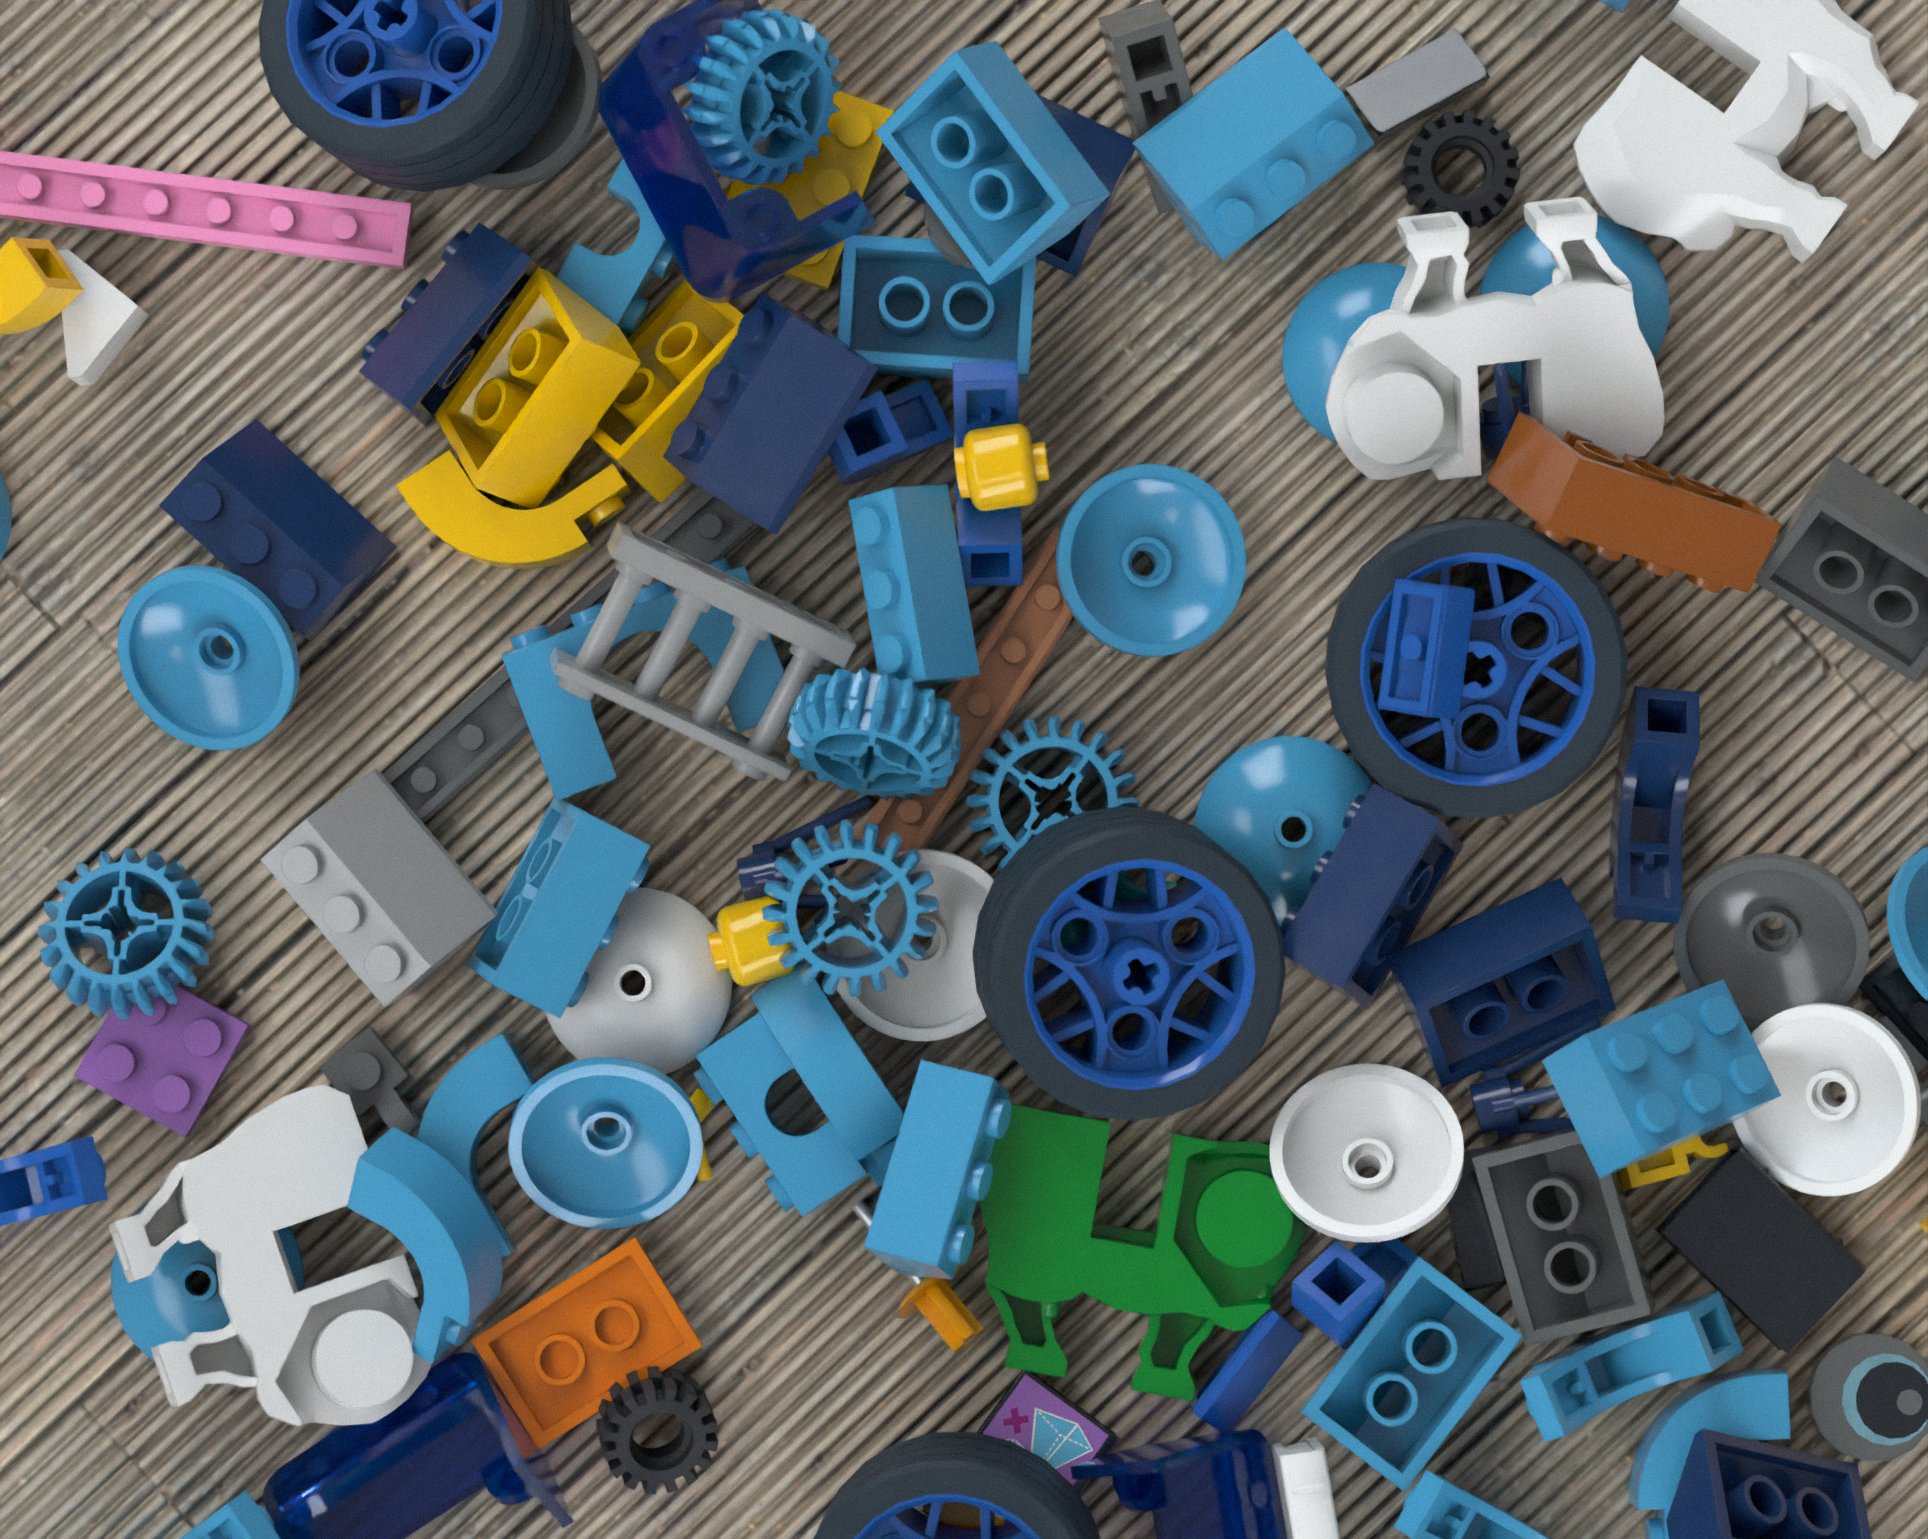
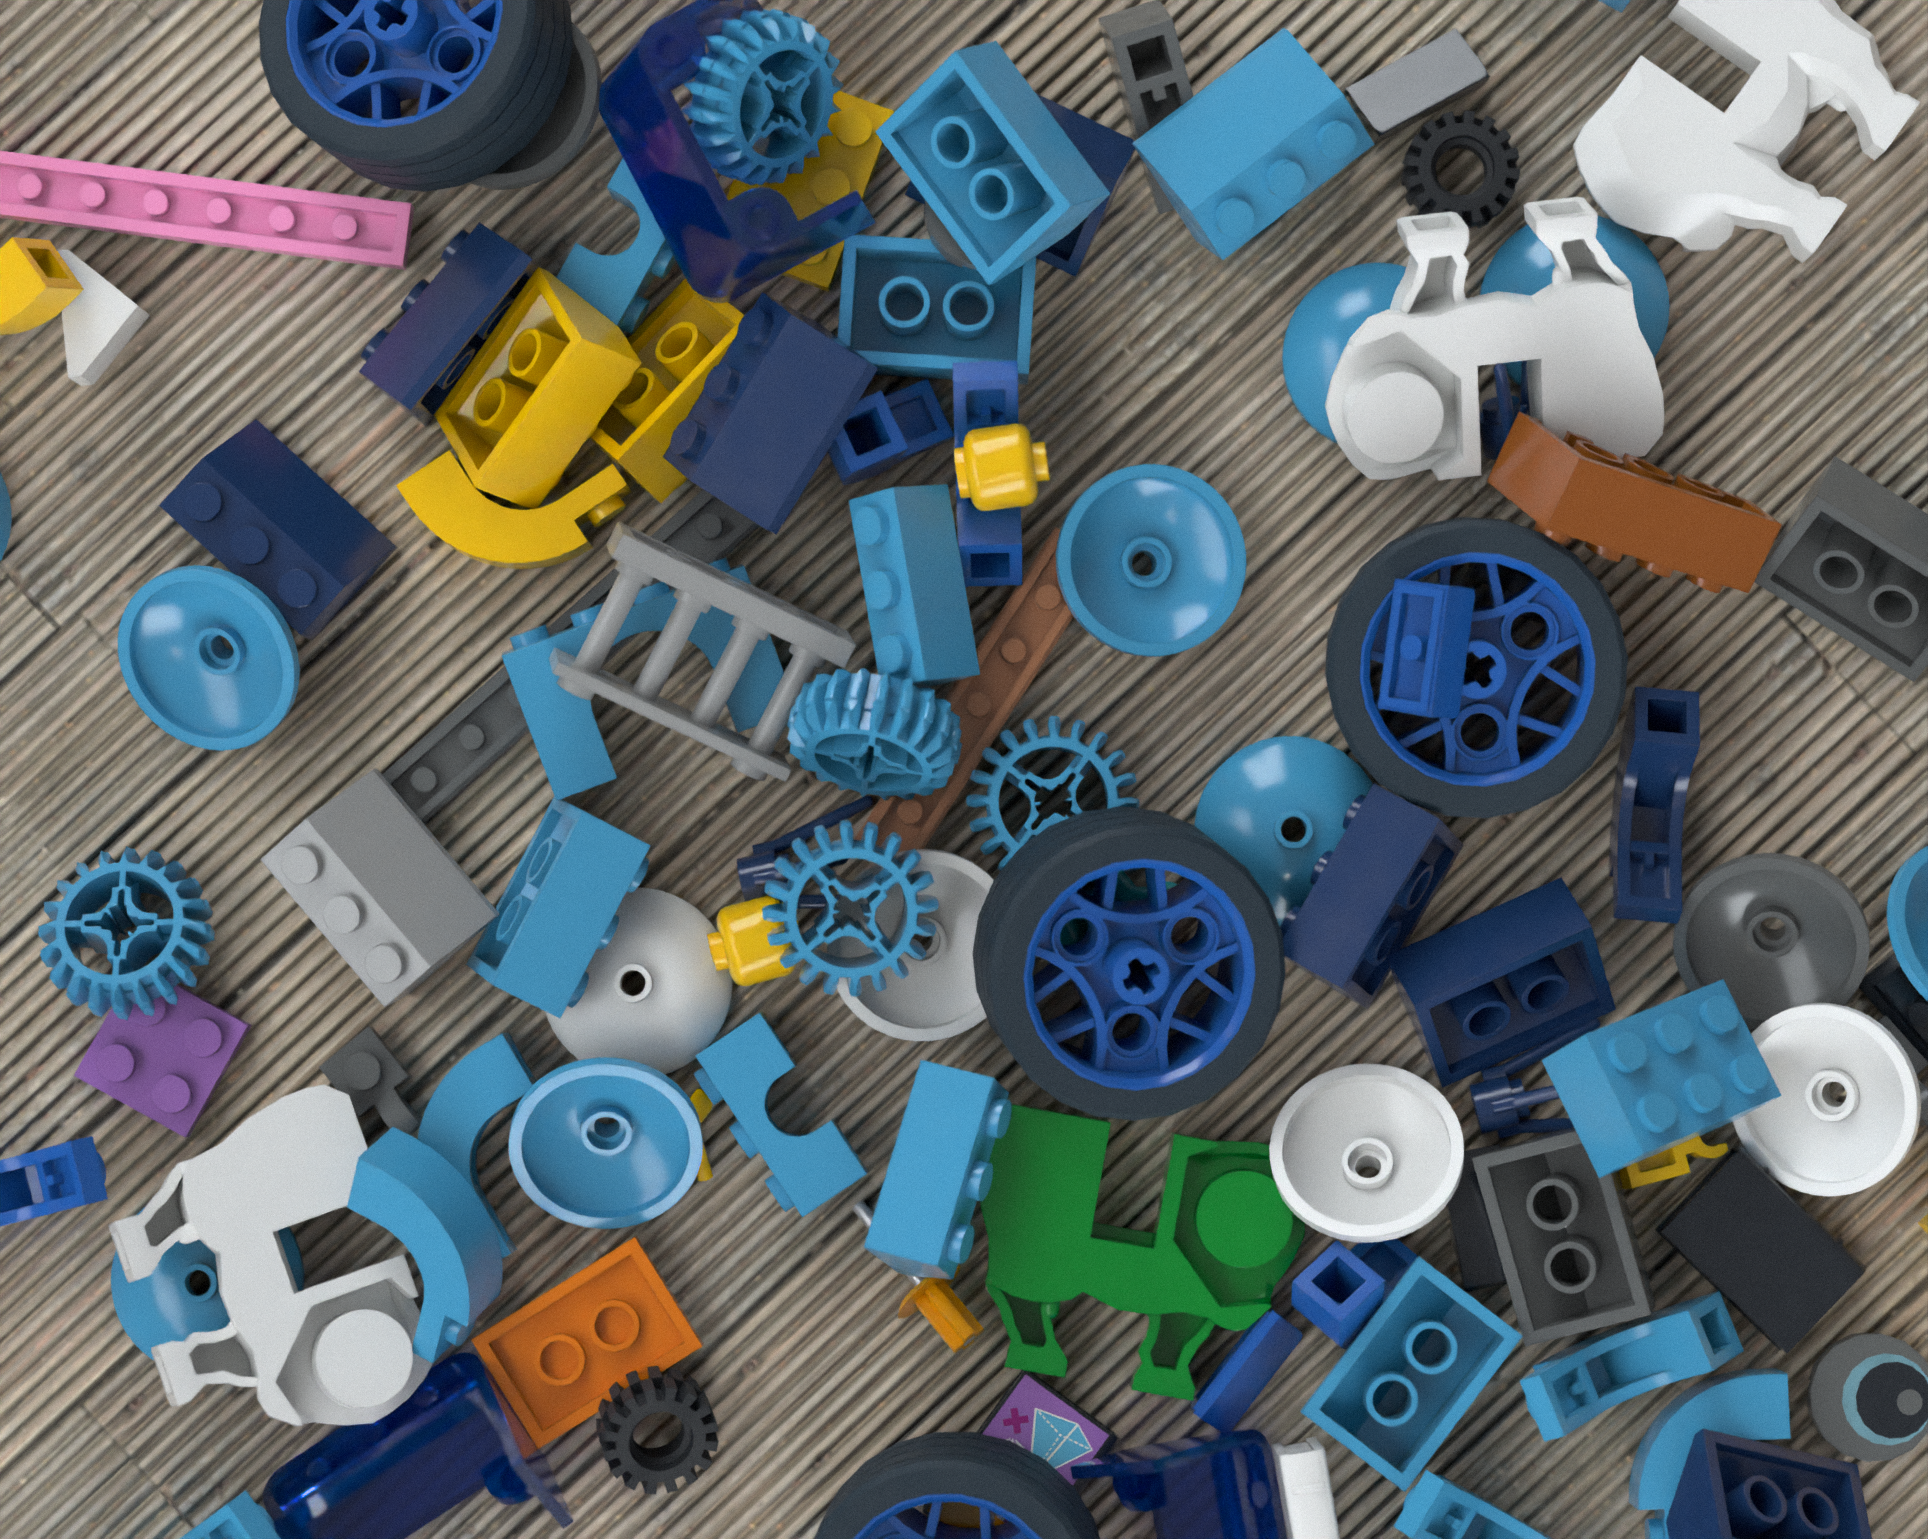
(833, 1068): dark azure arch -> none

